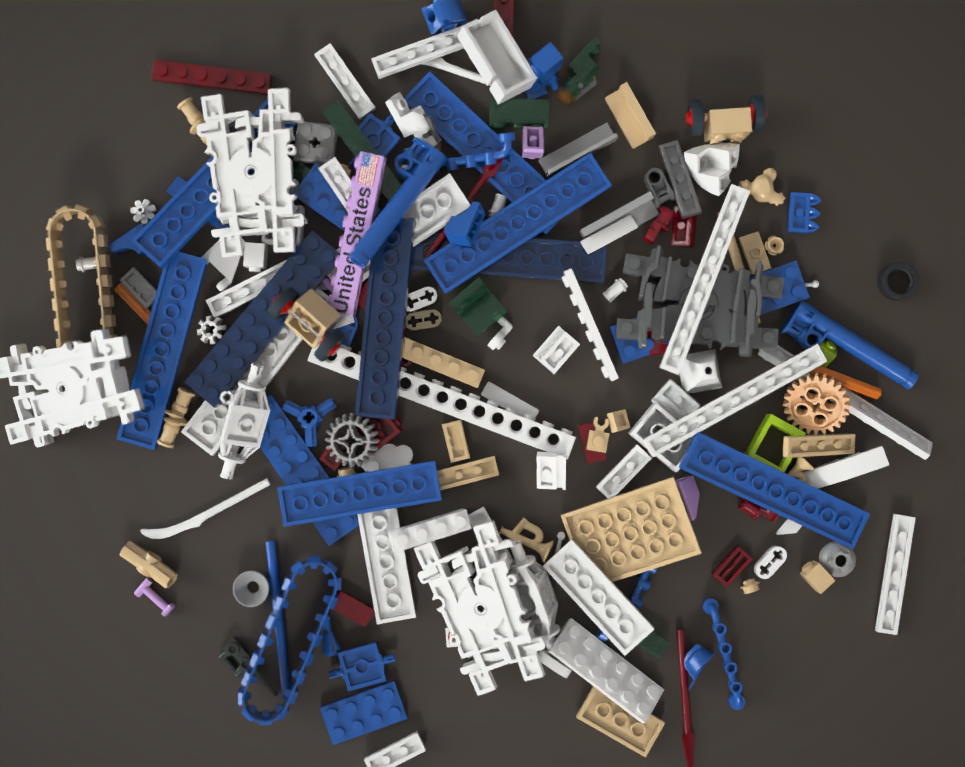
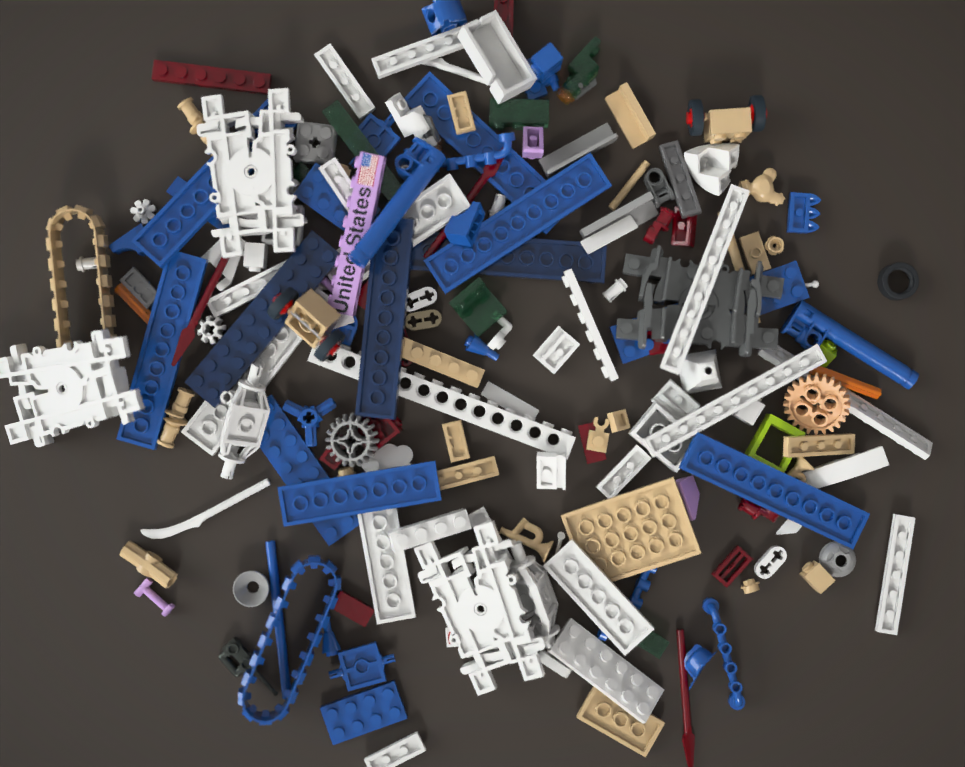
(188, 334): none -> dark red piece
(461, 112): none -> tan plate
(477, 345): none -> blue cone
(629, 185): none -> tan bar
(750, 413): none -> white brick

